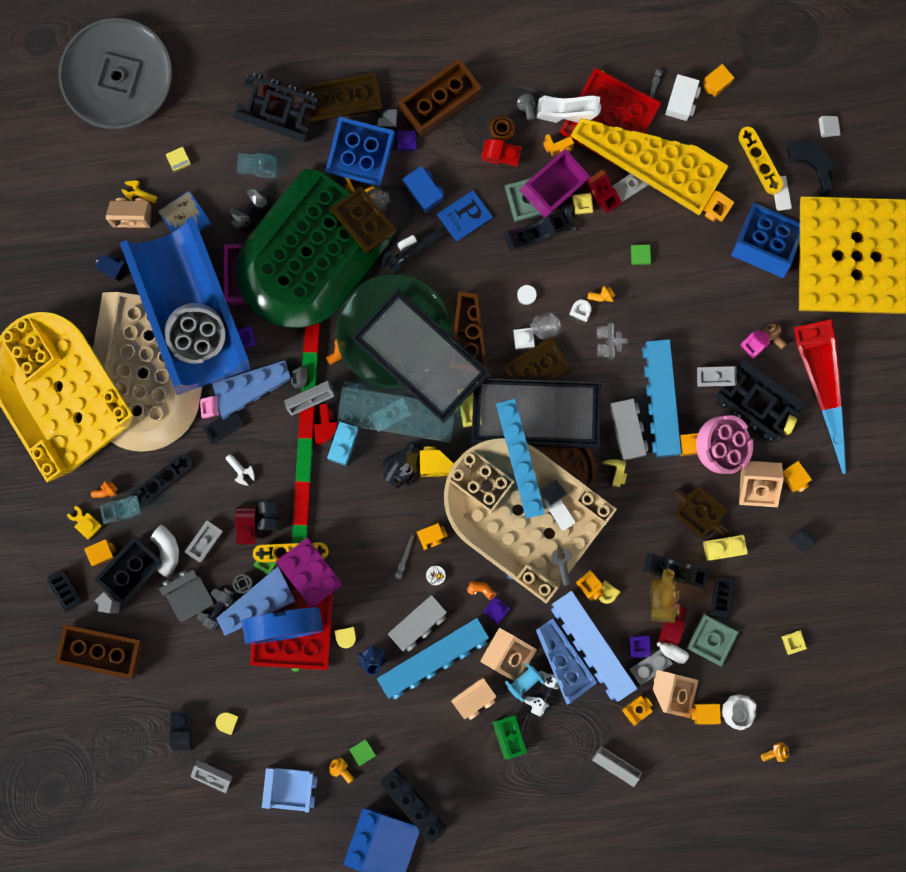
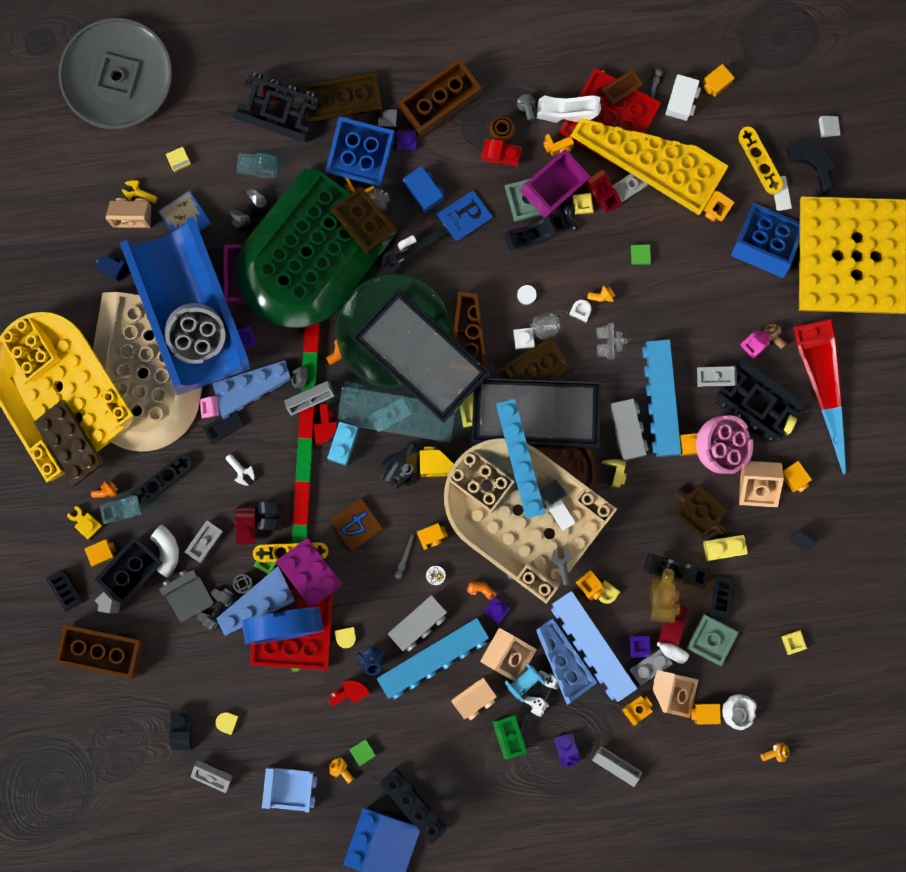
(68, 442): none -> dark brown plate
(353, 689): none -> red brick
(356, 524): none -> reddish brown tile
(567, 750): none -> dark purple bracket
(622, 87): none -> reddish brown tile

